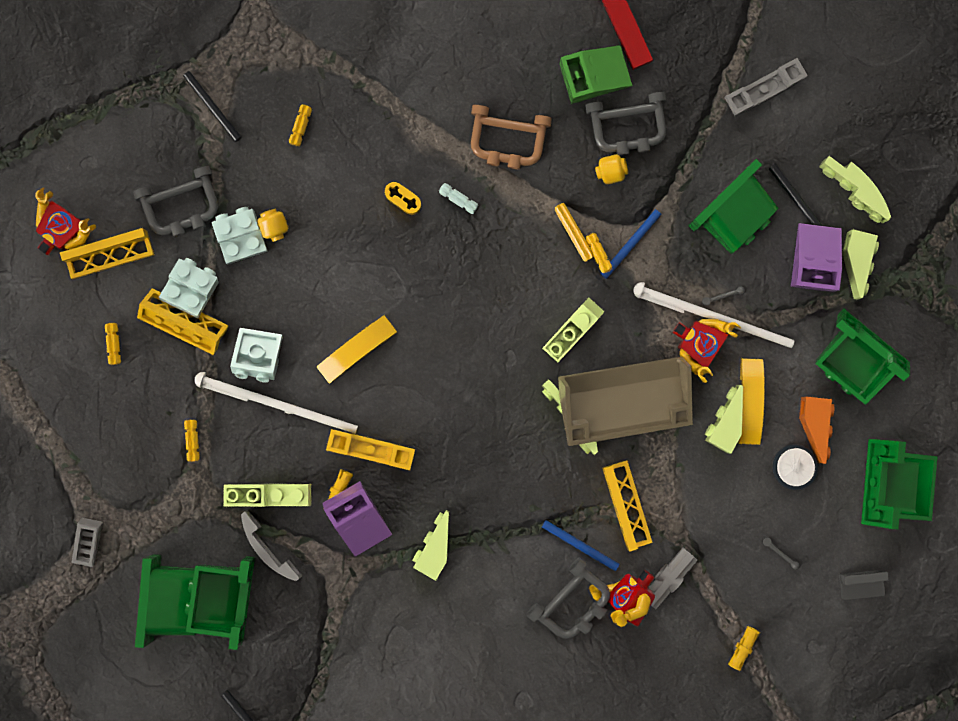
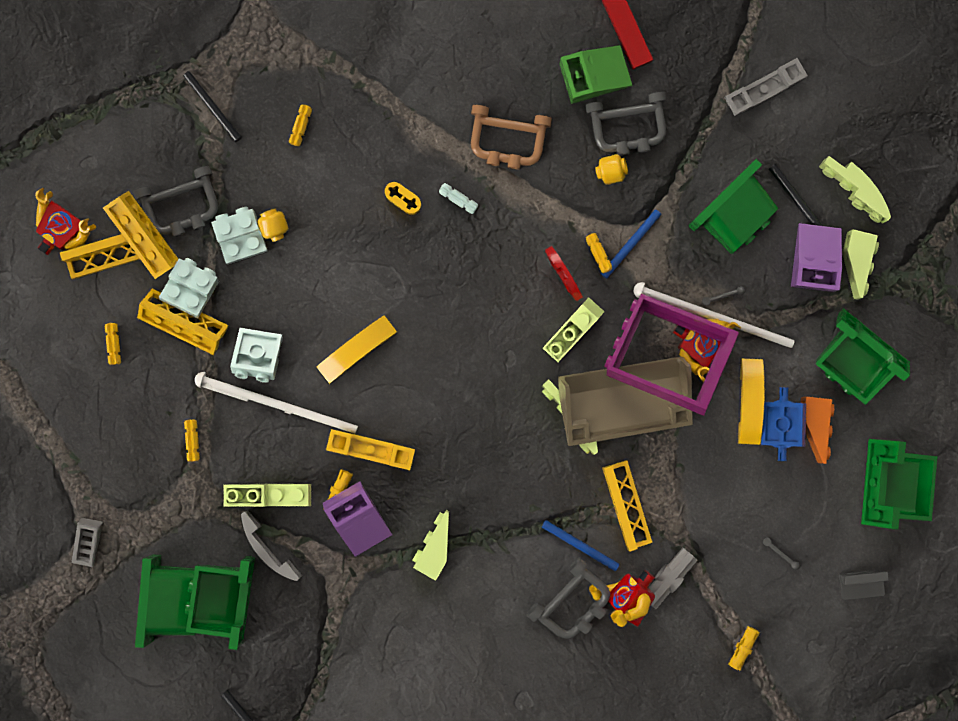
(141, 234): none -> yellow fence
(563, 273): none -> red tile
(574, 232): yellow axle -> none
(687, 320): none -> magenta window
(728, 426): yellowish green slope -> none
(784, 424): none -> blue plate
(795, 467): white wheel -> none

